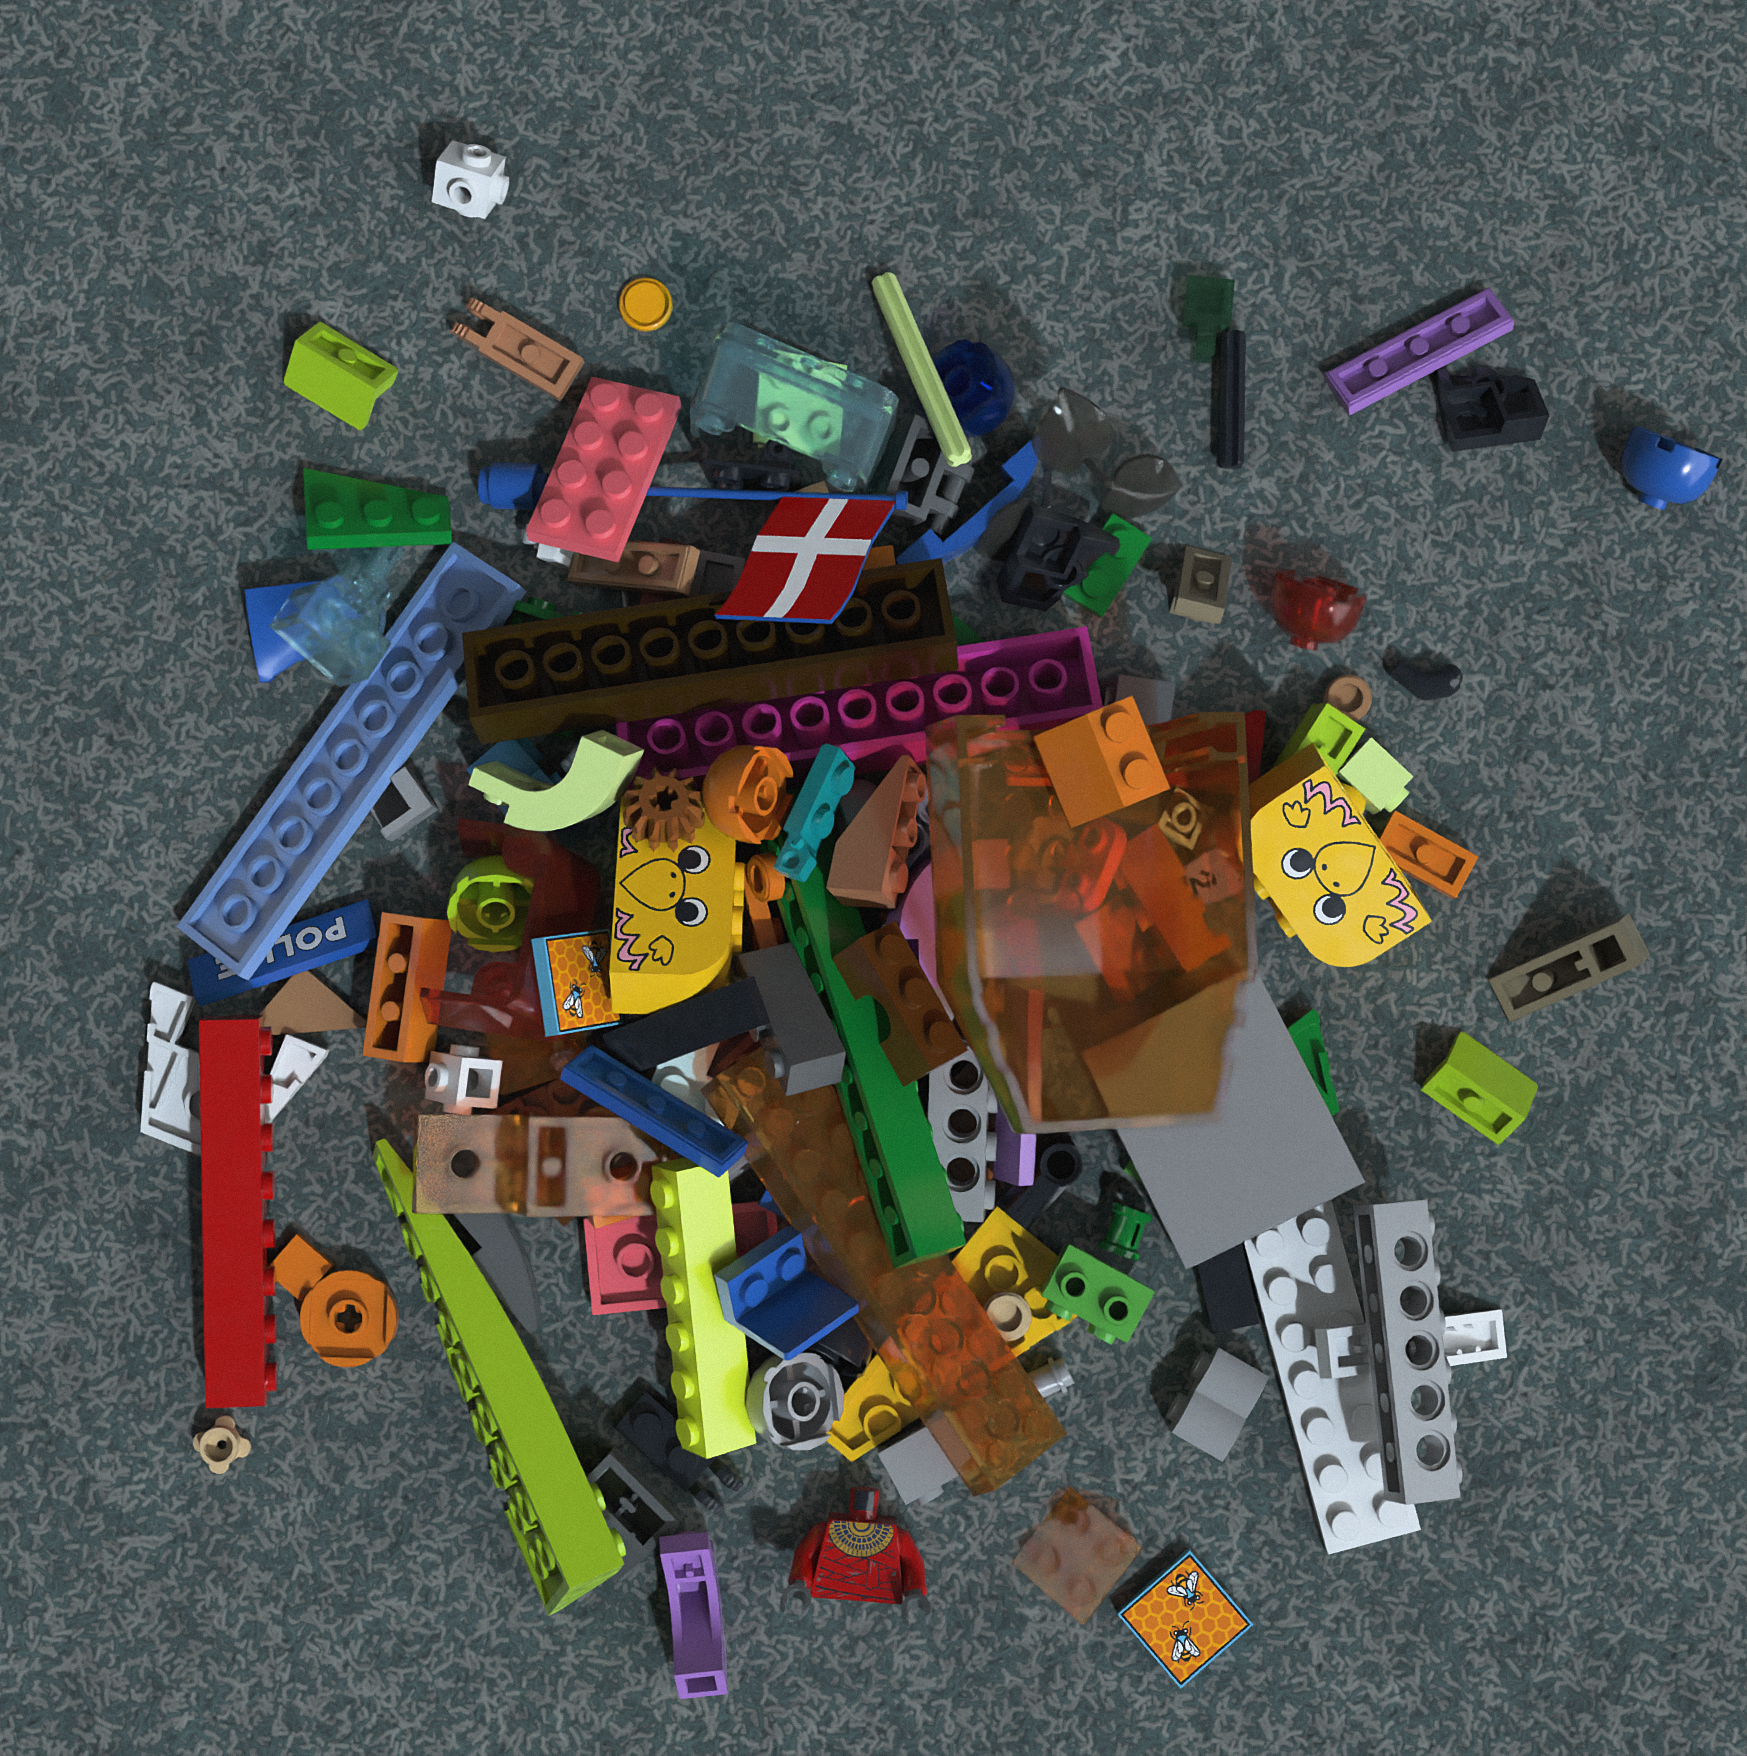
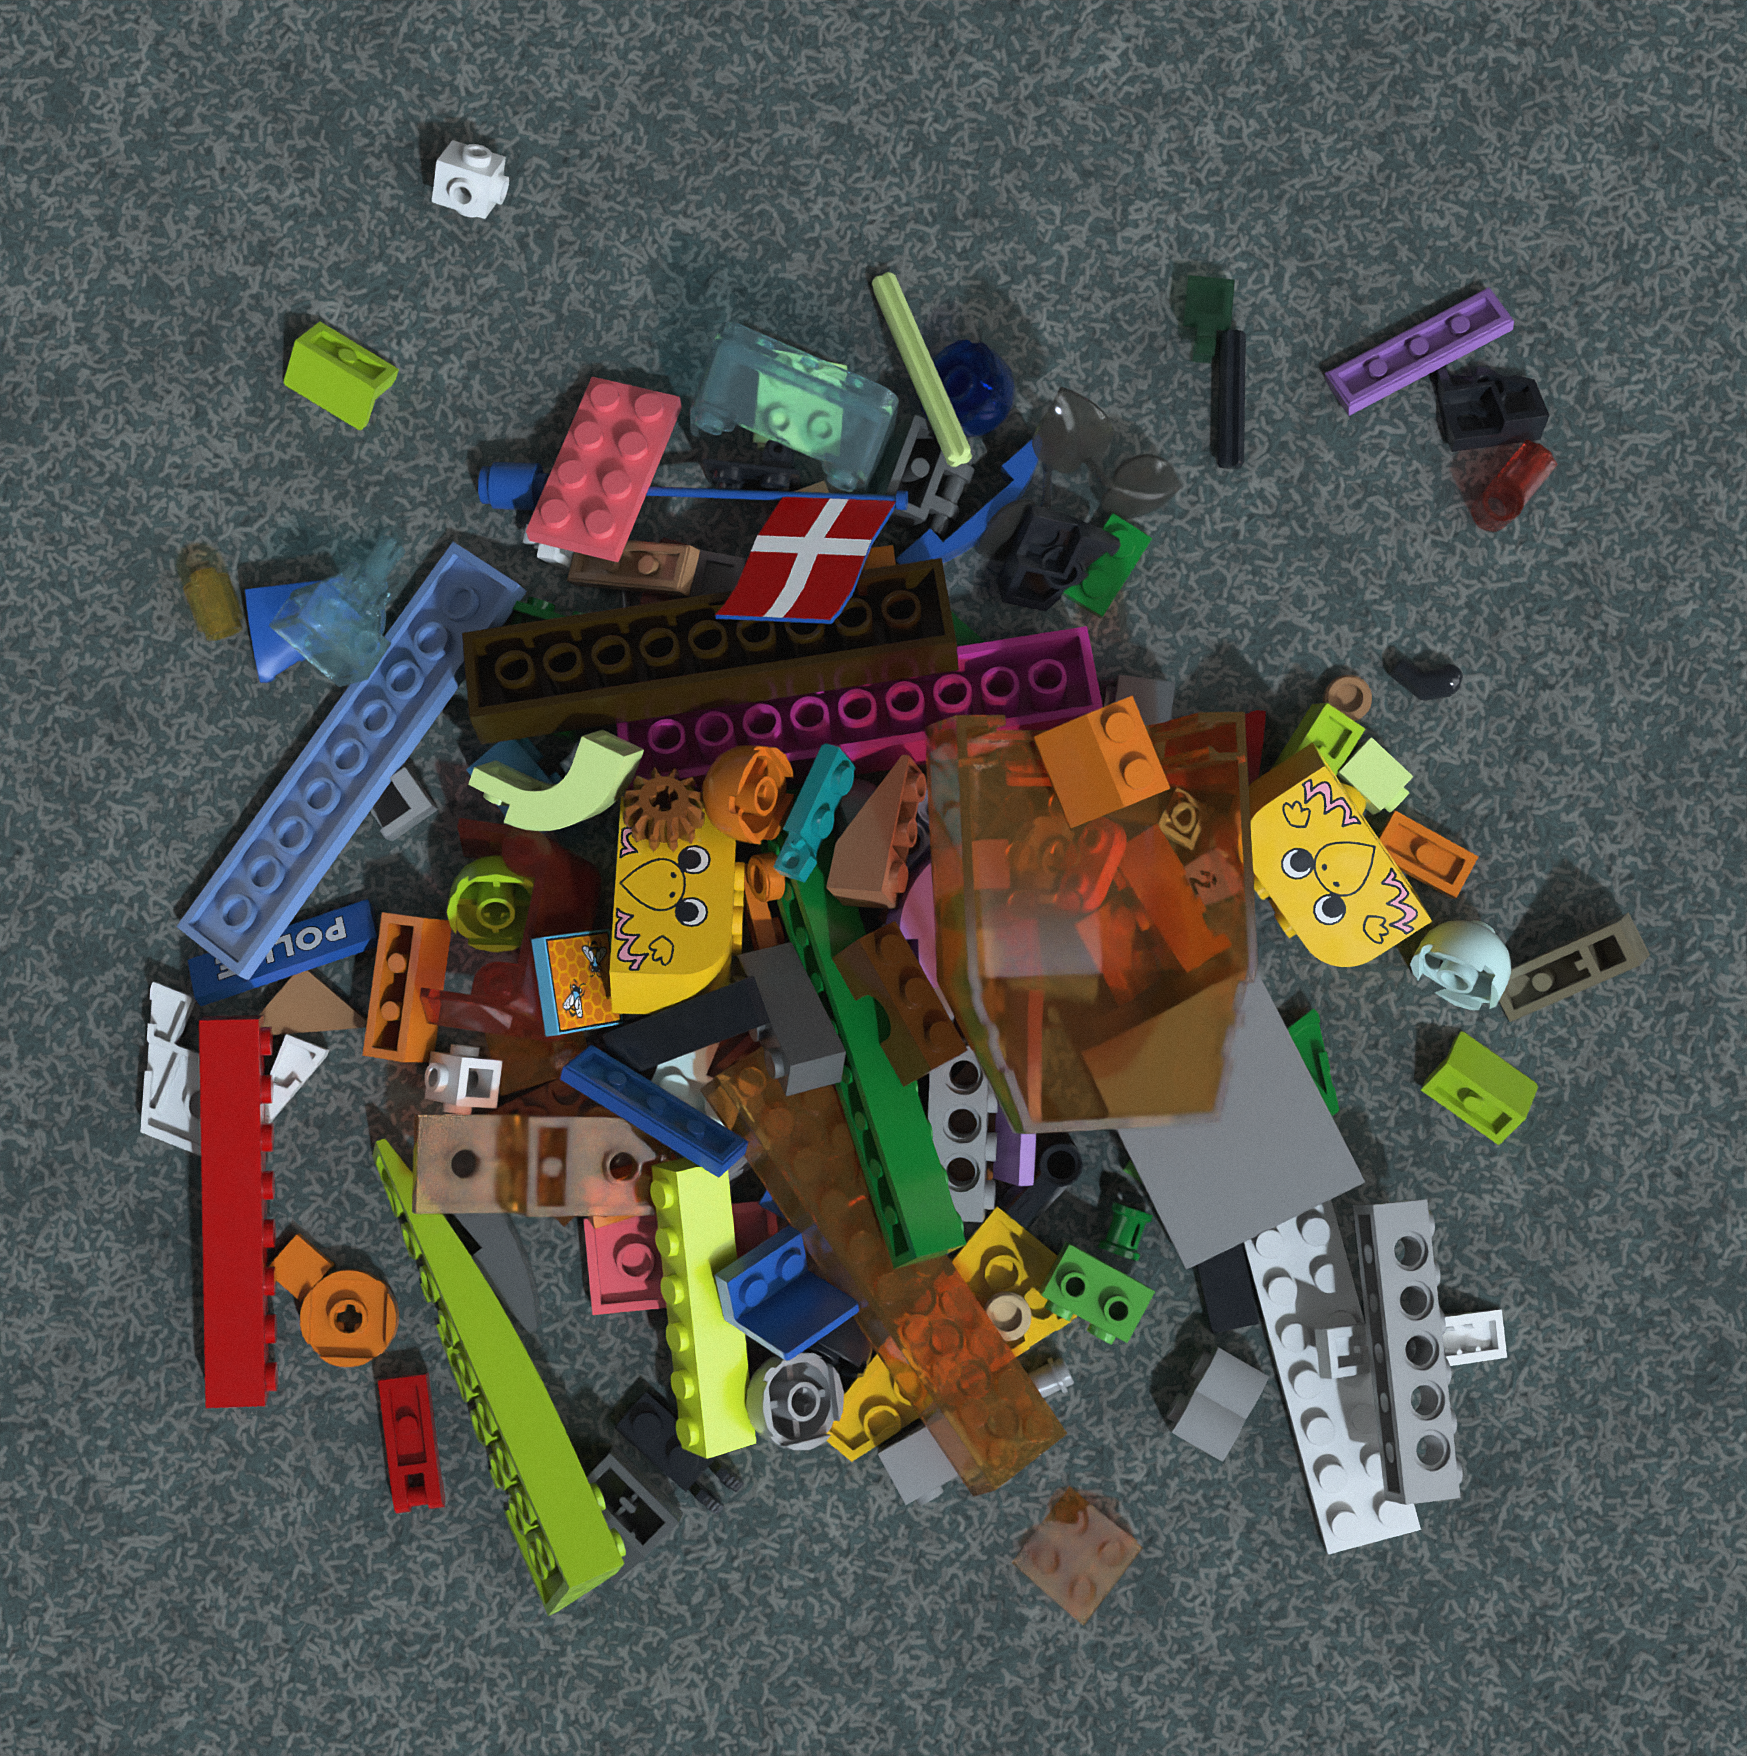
(213, 604): none -> clear yellow brick
(218, 1458): tan plate -> none
(371, 514): green wing -> none
(411, 1441): none -> red plate
(521, 350): nougat hinge -> none
(645, 304): light orange piece -> none
(695, 1614): medium lavender arch -> none
(859, 1560): red torso -> none
(1184, 1618): tile -> none
(1202, 586): dark tan slope -> none
(1314, 608): clear red cylinder -> none
(1473, 964): none -> light aqua cylinder
(1513, 485): none -> clear red piece
(1666, 468): blue cylinder -> none

